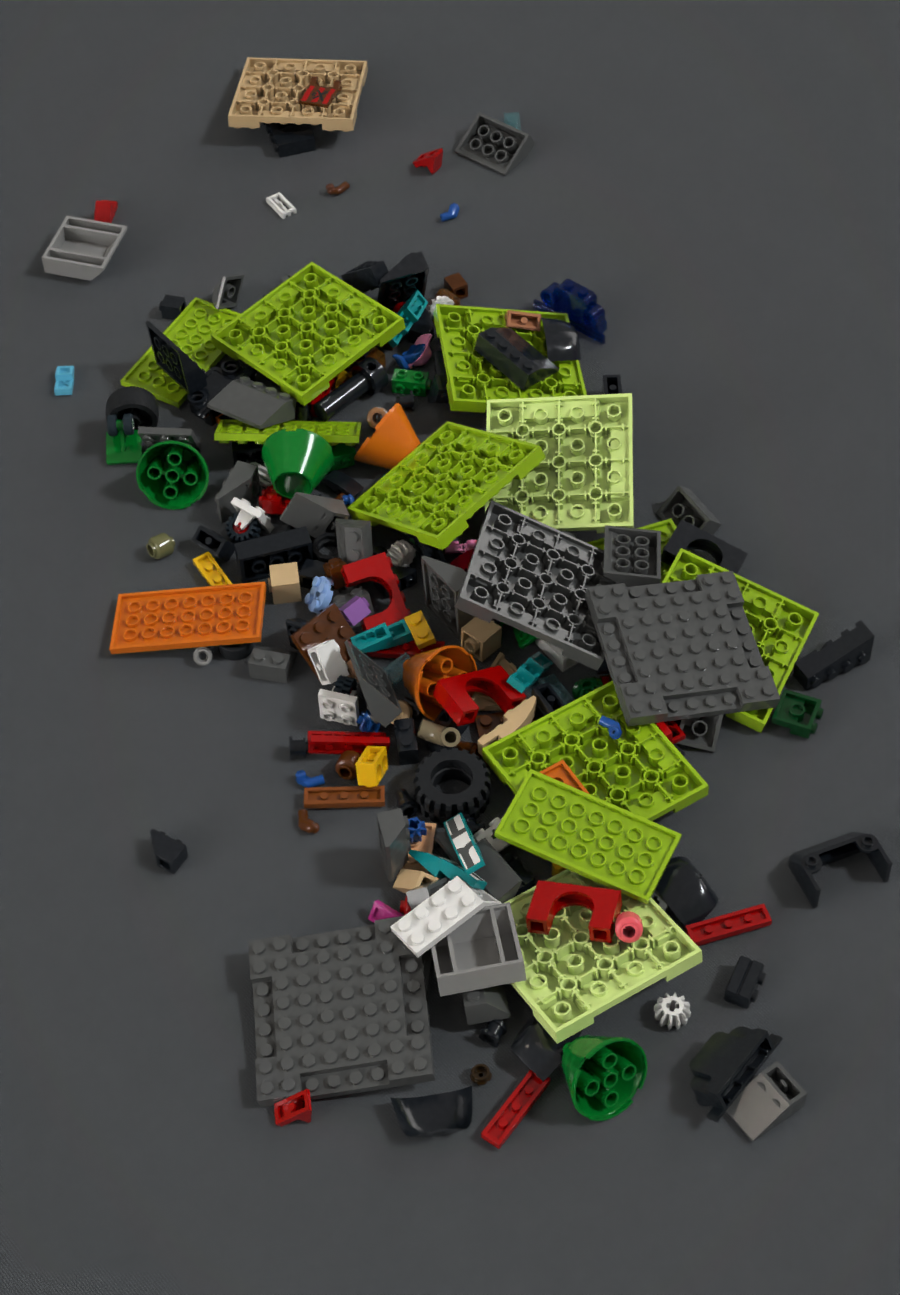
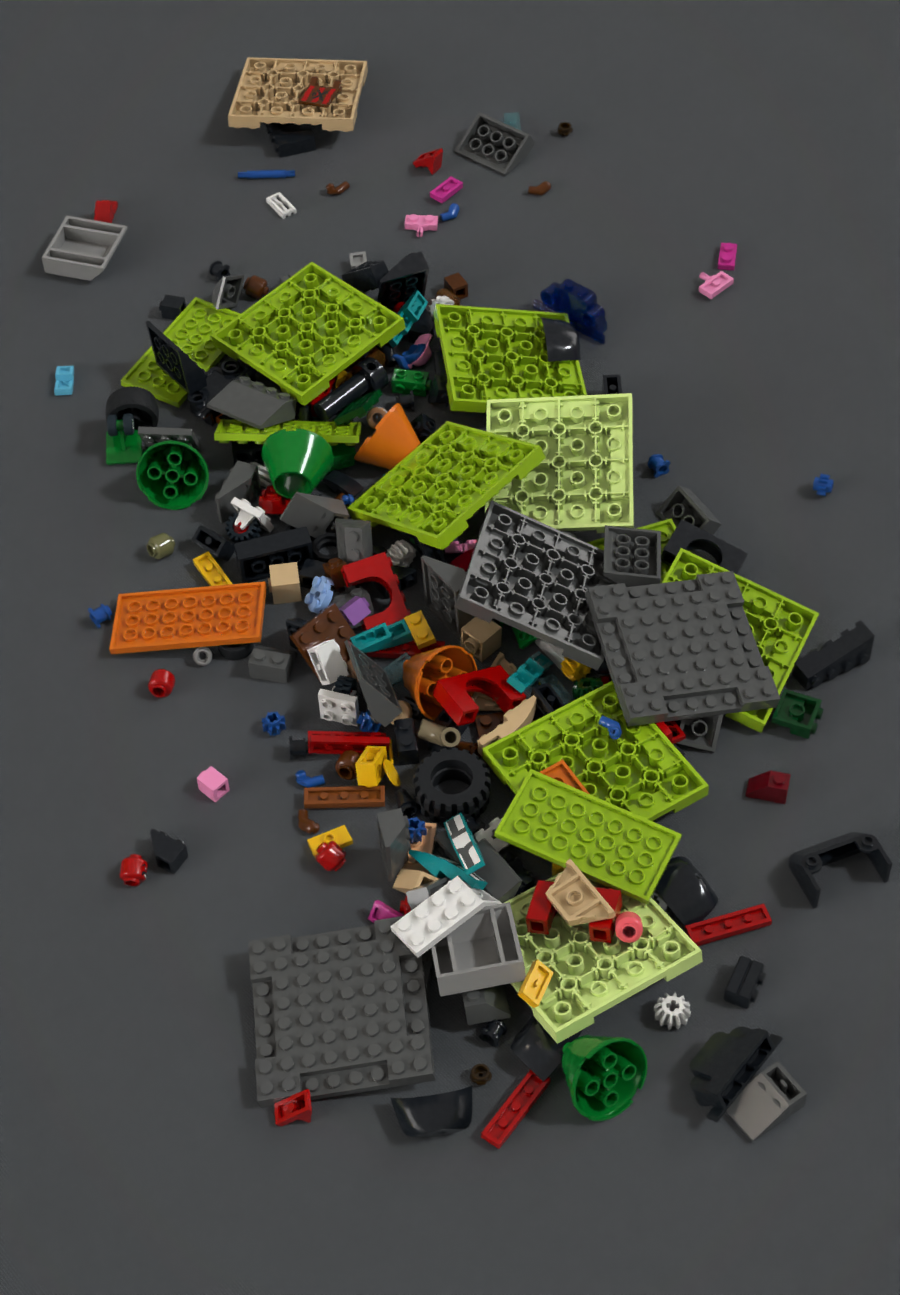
(100, 614): none -> blue brick
(133, 870): none -> red head
(161, 683): none -> red head
(213, 784): none -> bright pink brick
(218, 270): none -> black brick
(256, 287): none -> reddish brown head
(266, 174): none -> blue piece
(273, 723): none -> blue gear
(330, 856): none -> red head
(339, 835): none -> yellow plate
(357, 258): none -> light grey plate
(358, 408): none -> dark green plate
(388, 351): none -> black cone
(389, 768): none -> yellow piece
(421, 223): none -> bright pink plate
(423, 426): none -> black brick
(446, 189): none -> dark pink plate
(514, 357): black slope -> none
(523, 320): nougat slope -> none
(535, 983): none -> yellow plate
(543, 188): none -> reddish brown arm
(565, 128): none -> dark brown plate
(574, 670): none -> yellow gear
(577, 898): none -> tan wing
(658, 465): none -> blue brick
(714, 284): none -> bright pink plate
(727, 256): none -> dark pink plate
(769, 786): none -> dark red slope
(823, 484): none -> blue gear

